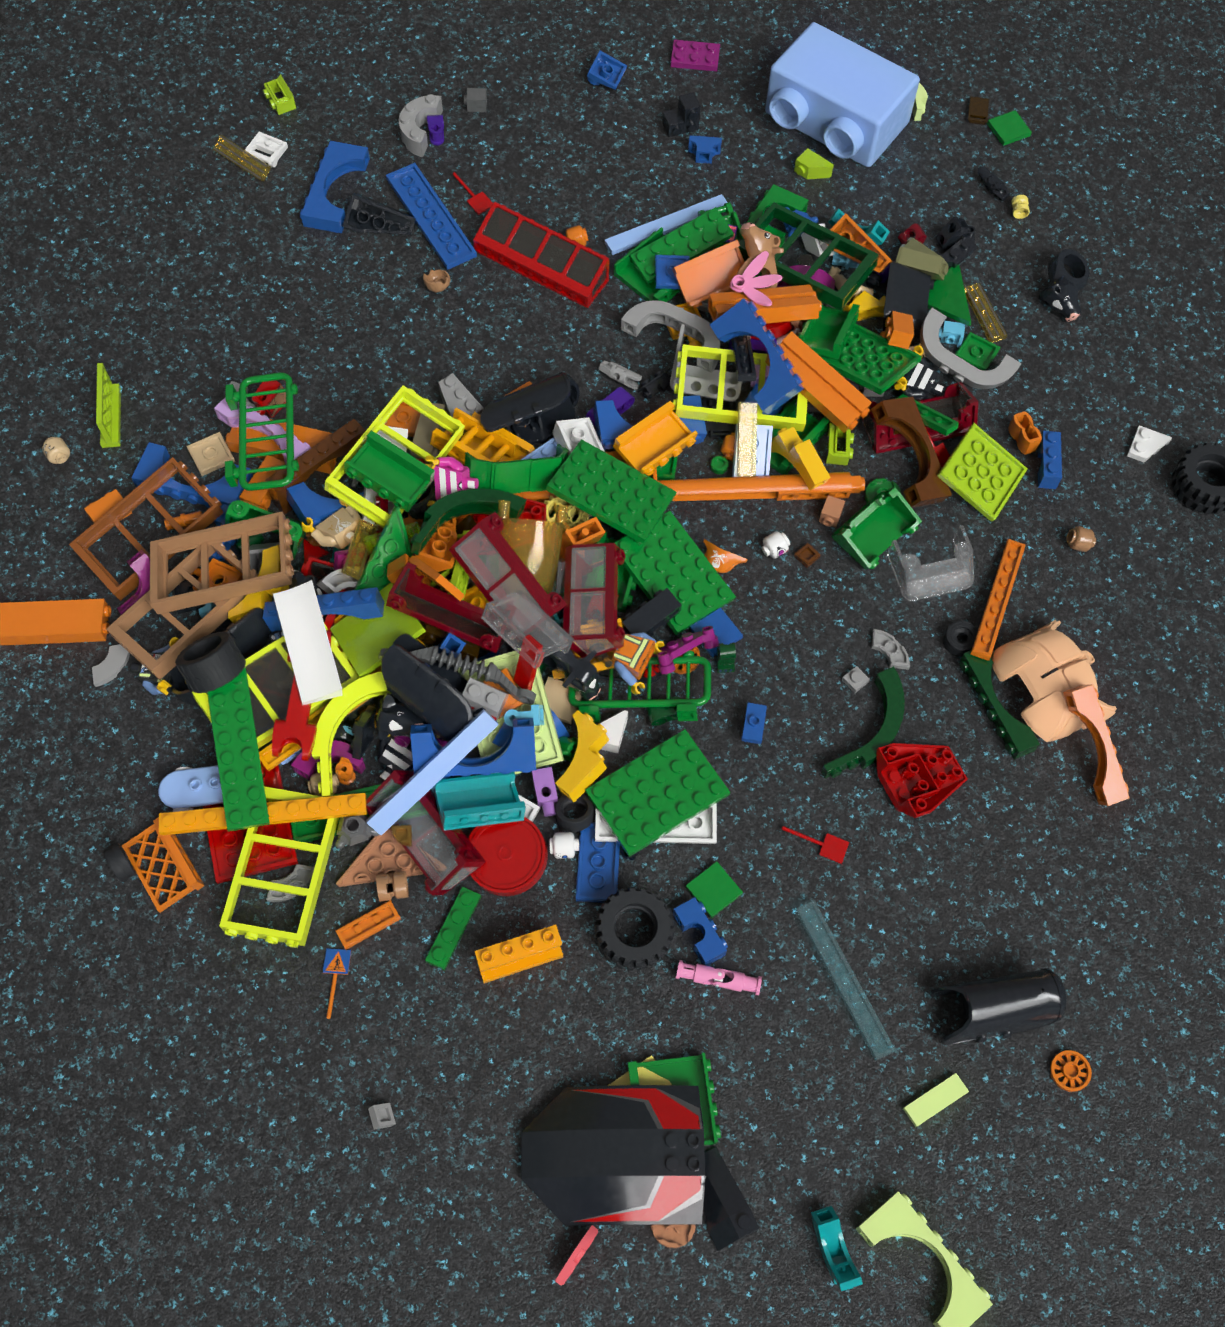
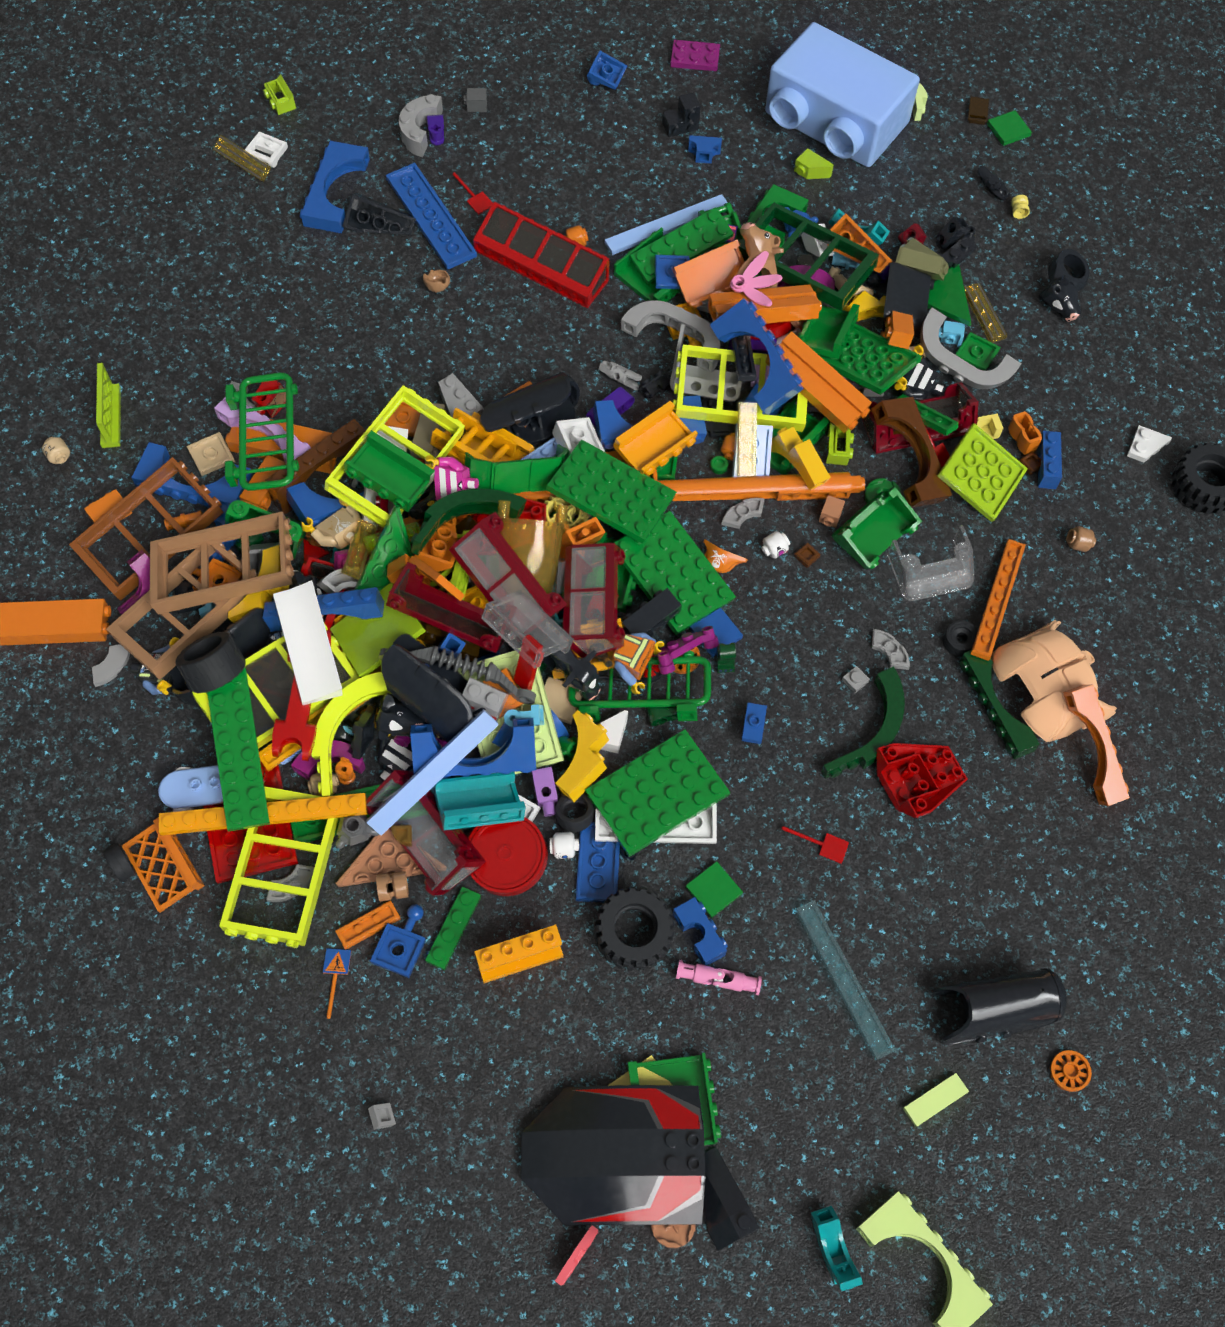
(395, 936): none -> blue plate
(742, 511): none -> light grey tile
(991, 425): none -> light yellow panel
(1032, 462): none -> reddish brown tile

